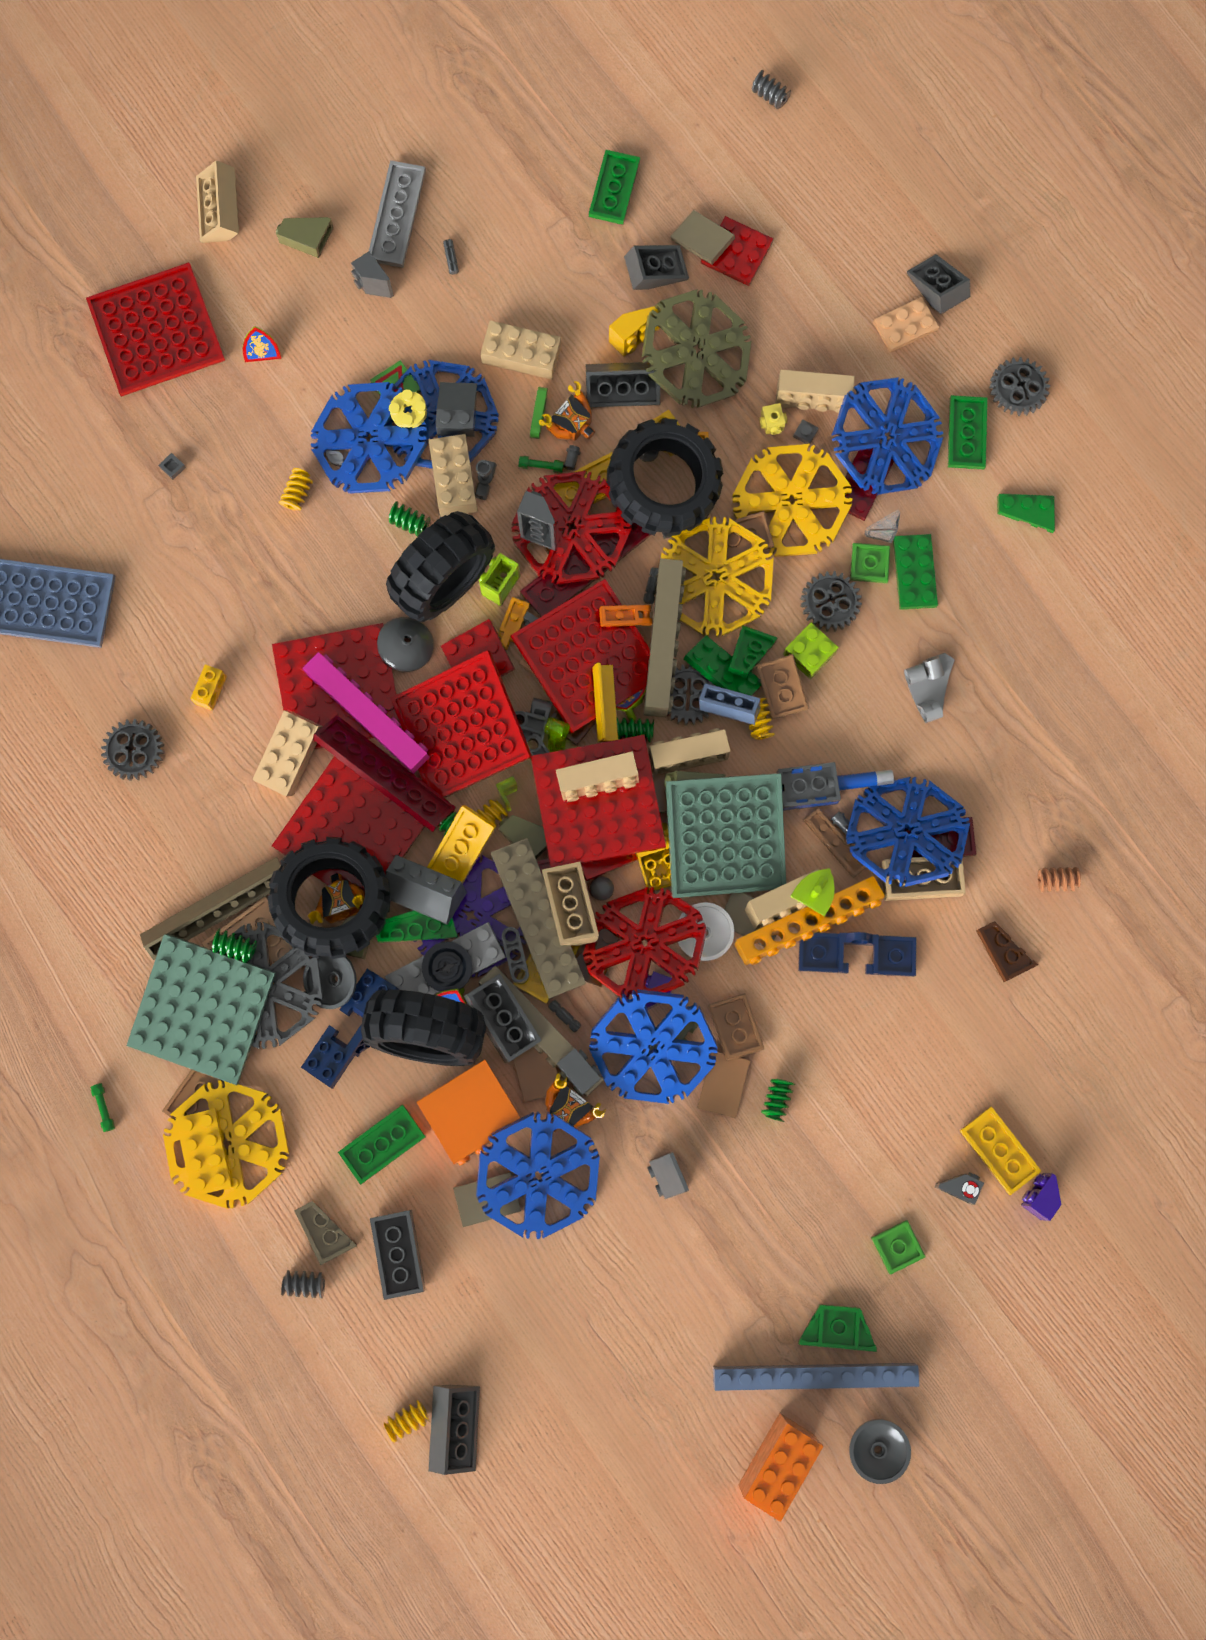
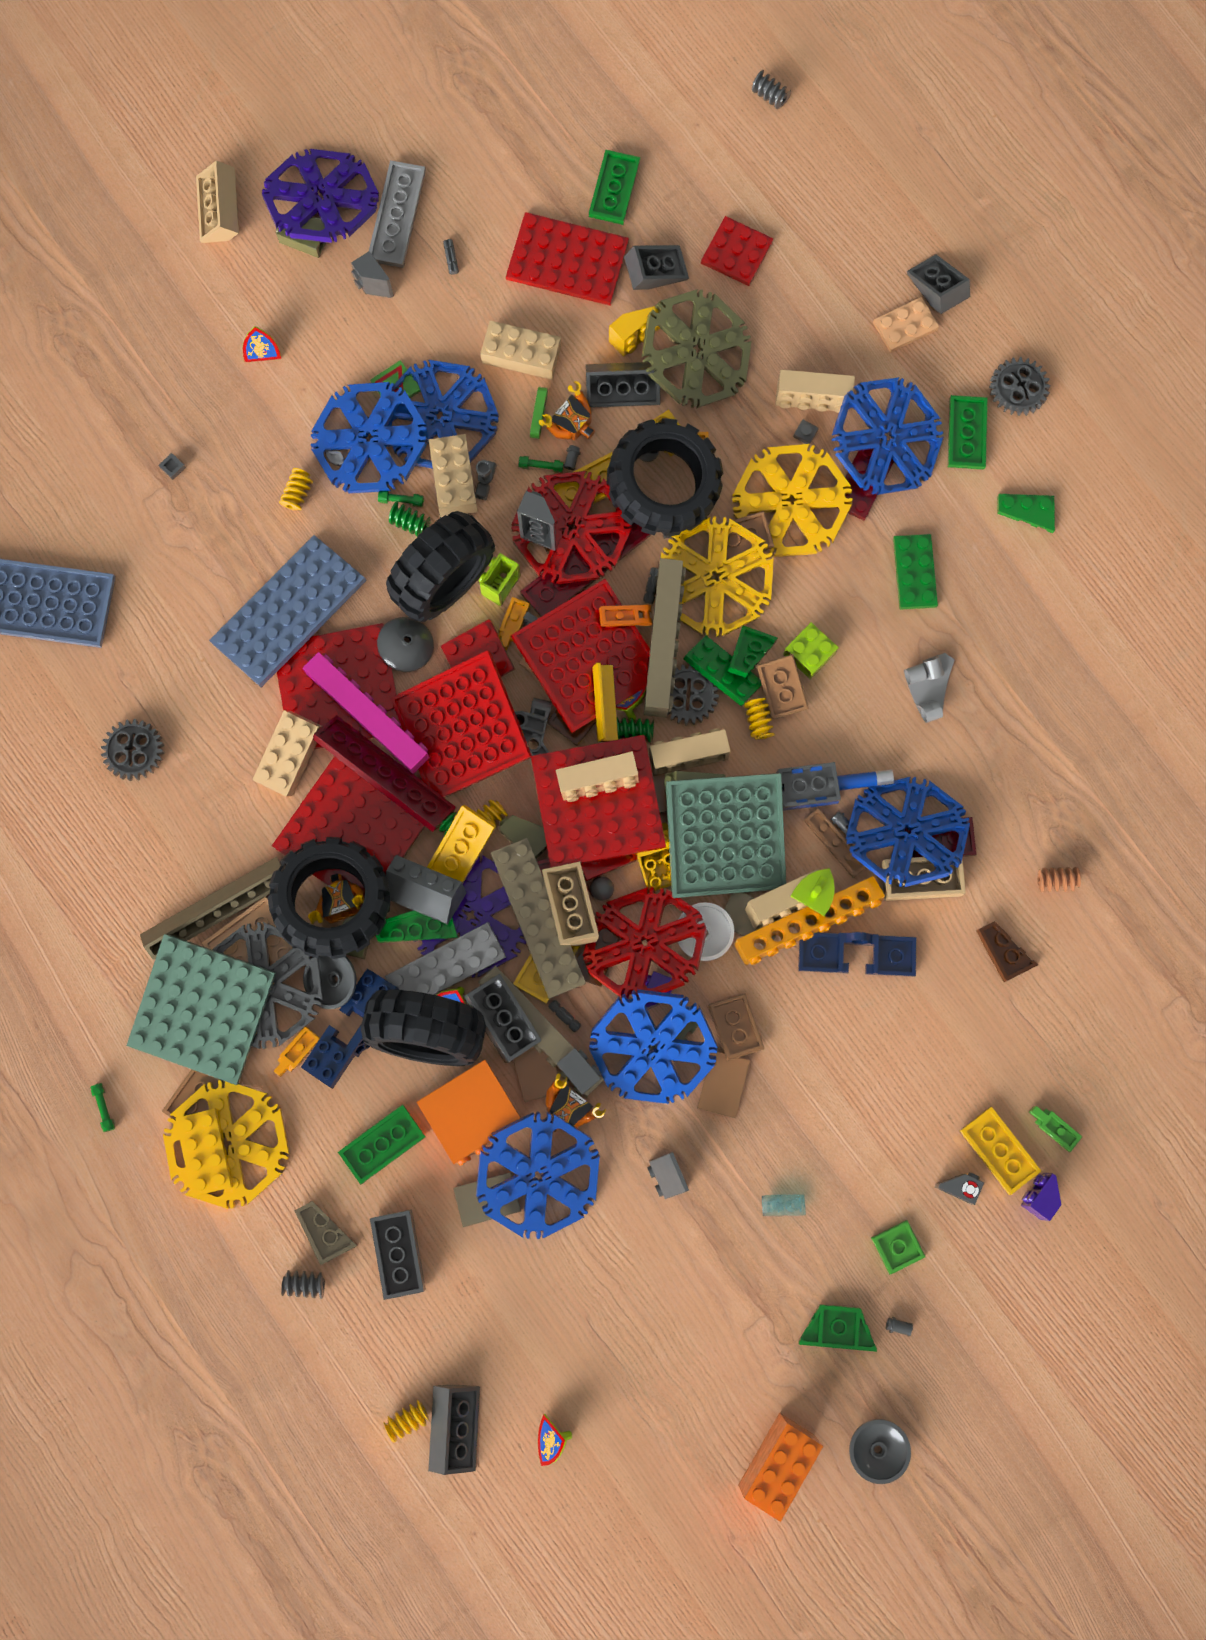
(155, 329): red plate -> none
(208, 687): yellow brick -> none
(232, 947): green piece -> none
(287, 610): none -> sand blue plate
(296, 1051): none -> light orange hinge
(310, 202): none -> dark purple plate
(406, 399): light yellow plate -> none
(417, 499): none -> green bar
(435, 960): black gear -> none
(456, 409): dark grey slope -> none
(505, 788): clear neon green panel -> none
(509, 947): dark grey beam -> none
(550, 1441): none -> shield
(556, 733): clear neon green piece -> none
(567, 258): none -> red plate
(702, 237): dark tan tile -> none
(729, 704): sand blue brick -> none
(773, 419): light yellow brick -> none
(777, 1099): green piece -> none
(783, 1205): none -> clear light blue slope
(815, 1376): sand blue brick -> none
(838, 615): dark grey gear -> none
(870, 563): bright green tile -> none
(885, 528): clear slope -> none
(899, 1326): none -> dark grey pin
(1056, 1128): none -> bright green hinge

